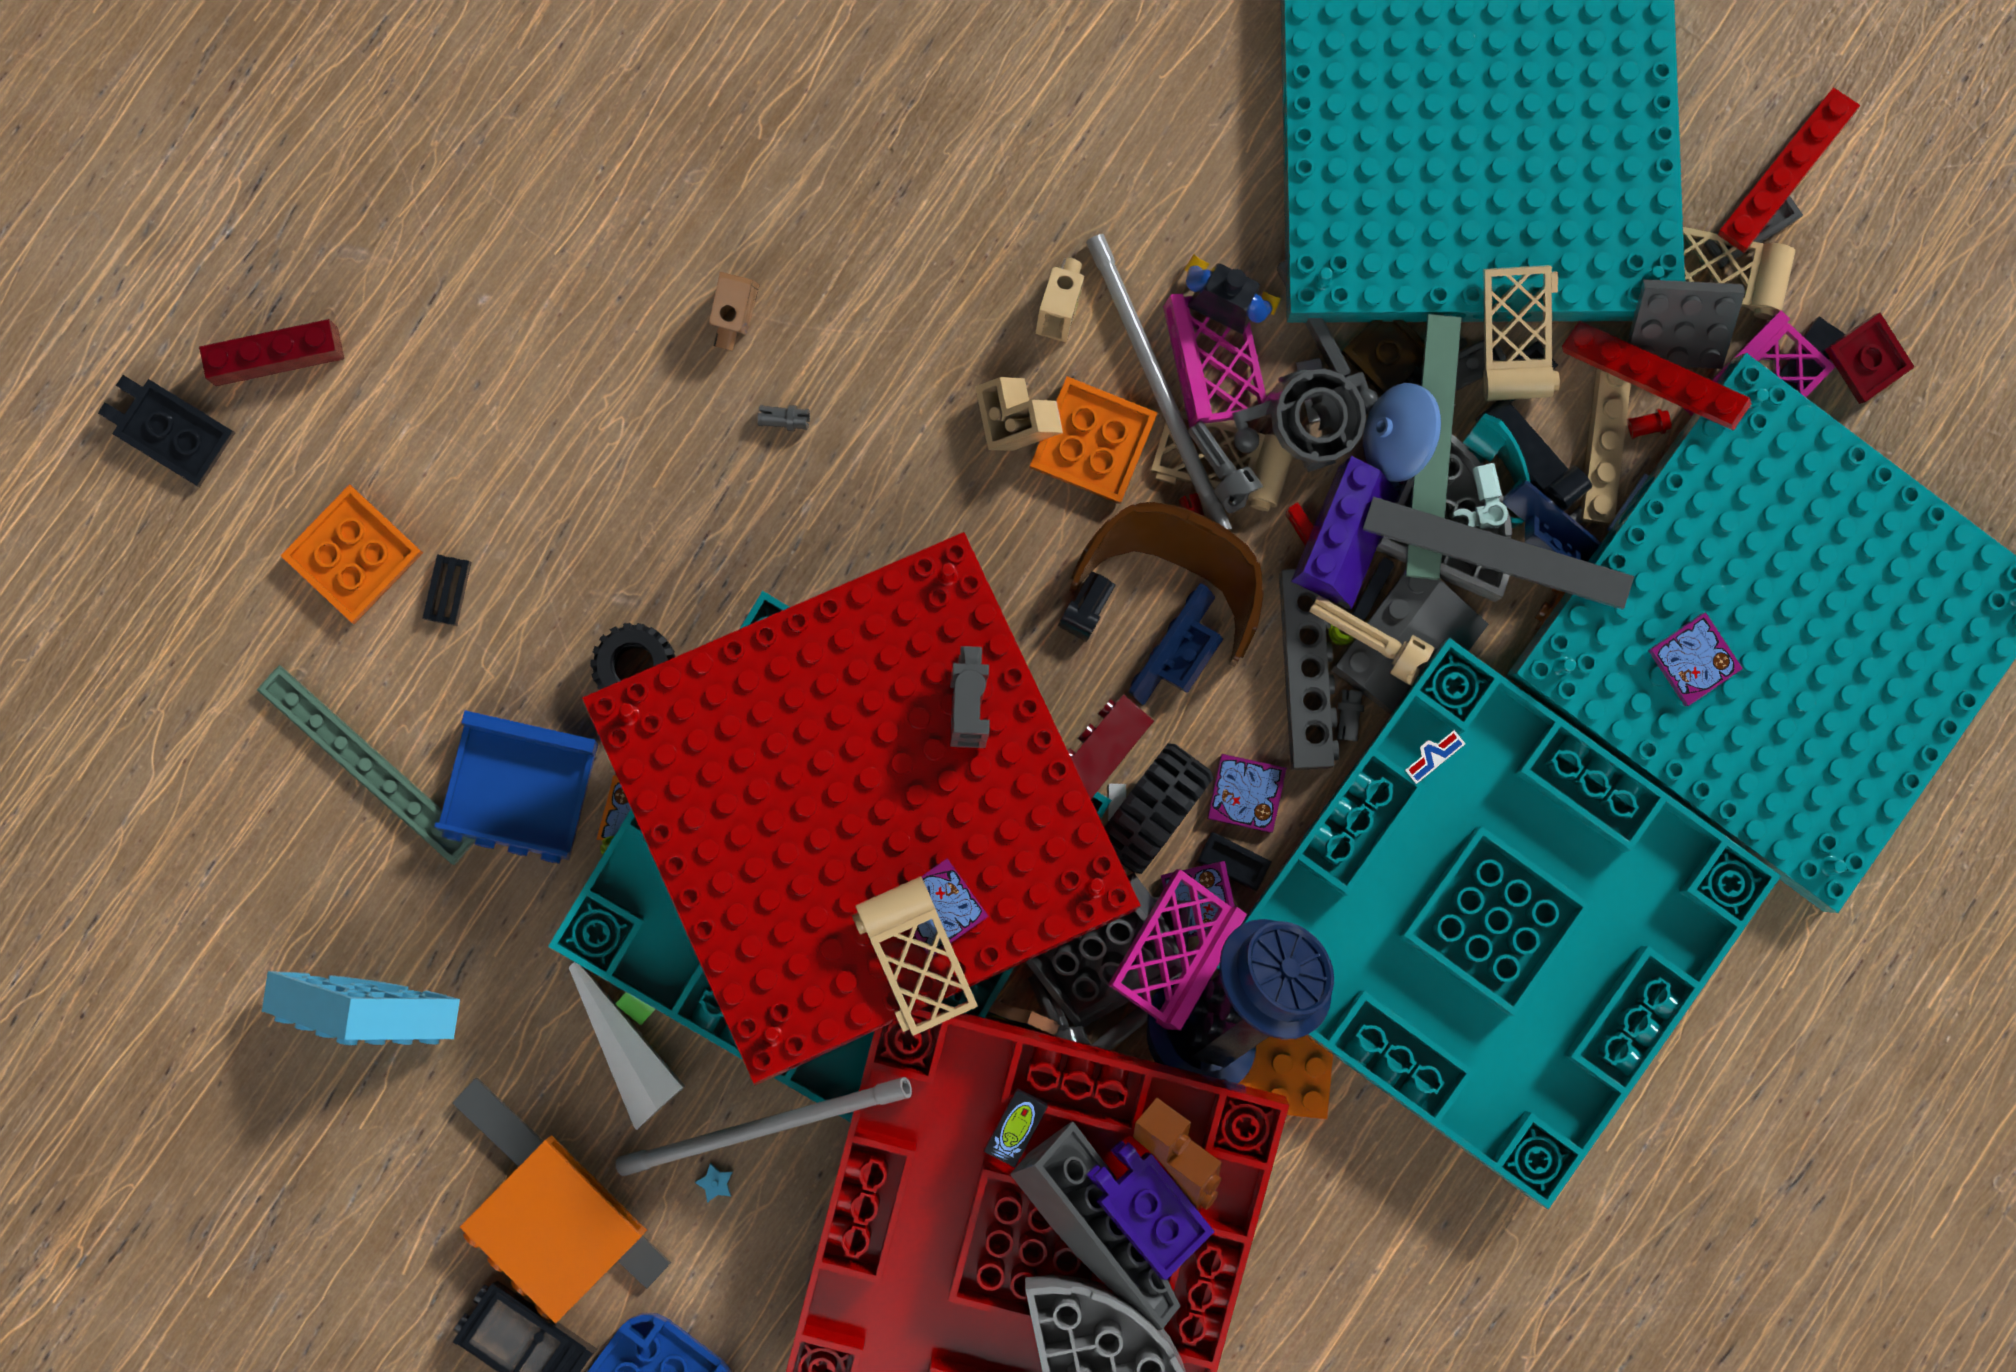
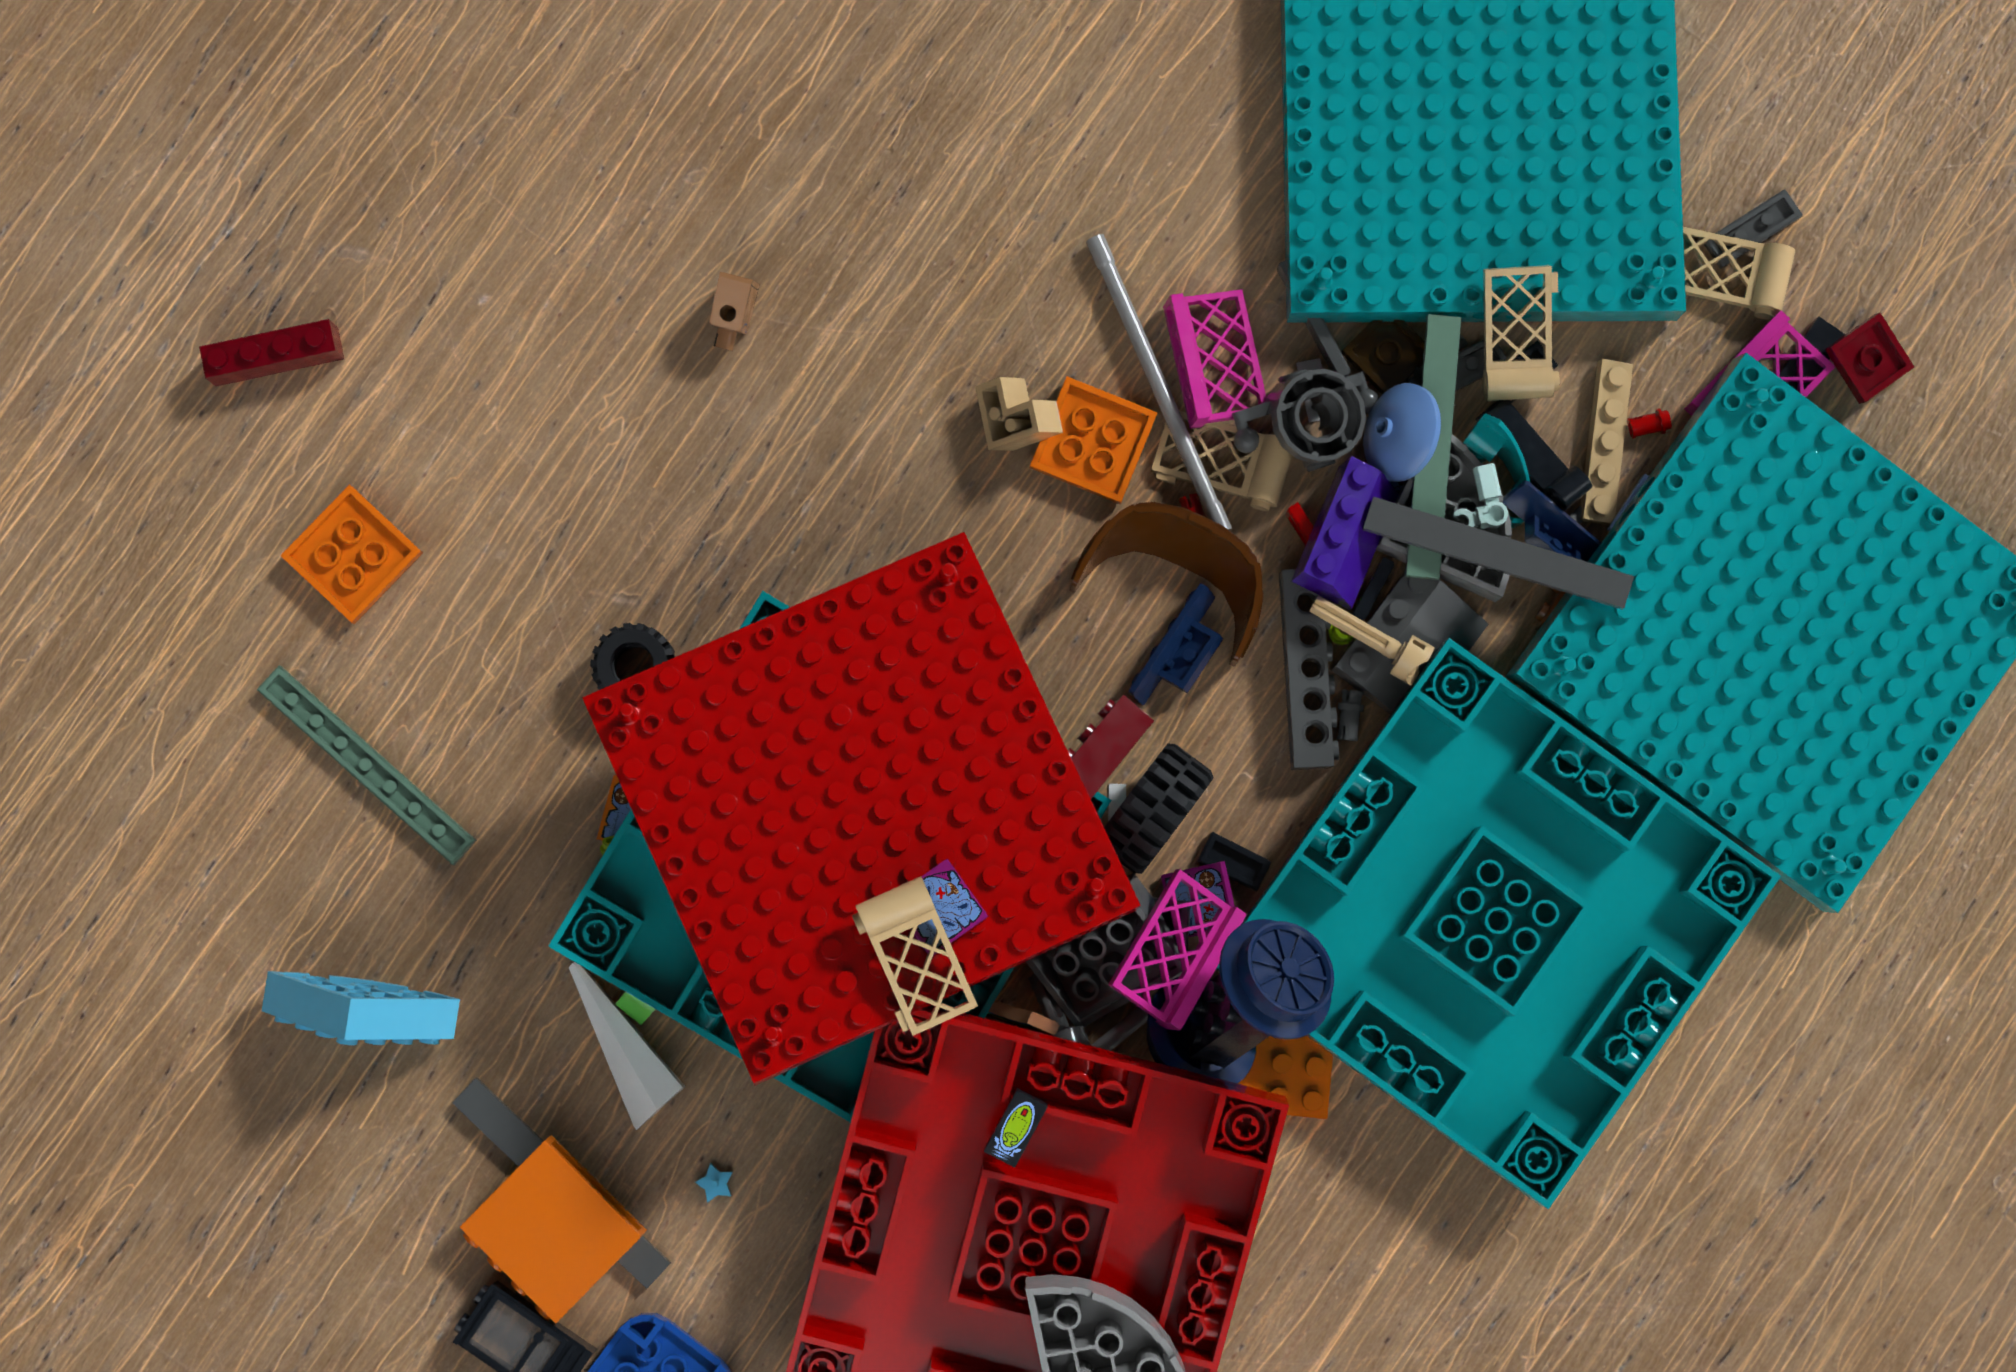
(169, 430): black tile -> none
(434, 588): black tile -> none
(517, 787): blue panel -> none
(784, 417): dark grey pin -> none
(880, 1094): light grey piece -> none
(969, 684): dark grey hips -> none
(1059, 1188): dark grey wedge -> none
(1060, 300): tan torso -> none
(1084, 612): black piece -> none
(1151, 1210): dark purple tile -> none
(1191, 1167): dark orange arch -> none
(1227, 295): black torso -> none
(1234, 483): dark grey piece -> none
(1246, 793): tile -> none
(1433, 755): sticker -> none
(1656, 375): red plate -> none
(1686, 321): dark grey plate -> none
(1695, 659): tile -> none
(1788, 170): red plate -> none

